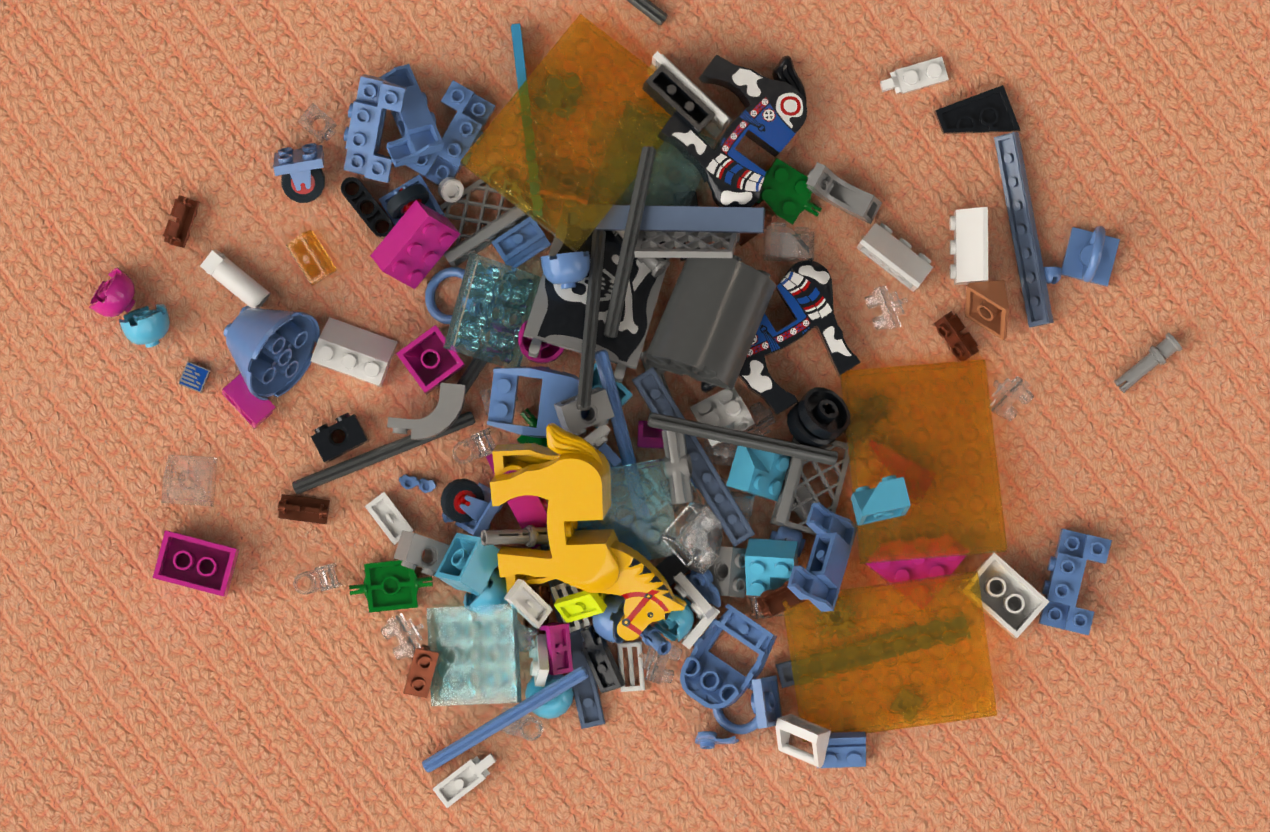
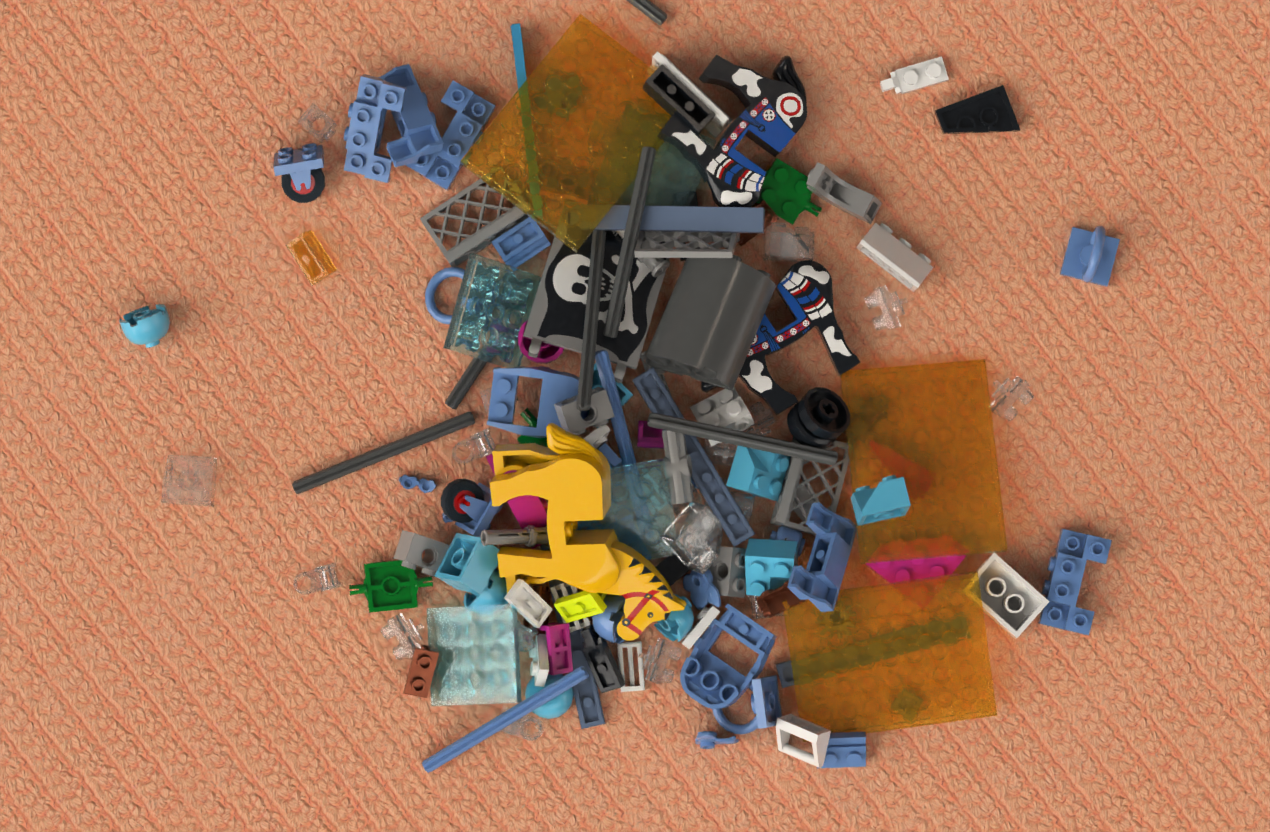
(114, 295): dark pink cylinder -> none
(178, 232): copper hinge -> none
(194, 377): tile -> none
(196, 563): dark pink brick -> none
(235, 279): white piece -> none
(249, 406): dark pink hinge -> none
(271, 348): medium blue cone -> none
(303, 509): copper hinge -> none
(324, 437): black brick -> none
(354, 352): white slope -> none
(359, 199): black beam -> none
(388, 517): white plate -> none
(401, 198): plate -> none
(415, 244): dark pink brick -> none
(429, 361): dark pink slope -> none
(442, 418): light grey arch -> none
(450, 189): white tile -> none
(463, 780): white hinge -> none
(566, 268): medium blue cylinder -> none
(652, 637): medium blue pin -> none
(699, 603): white plate -> none
(949, 328): copper hinge -> none
(969, 245): white slope -> none
(988, 306): nougat slope -> none
(1023, 229): sand blue tile -> none
(1052, 274): medium blue hinge -> none
(1156, 356): light grey pin -> none

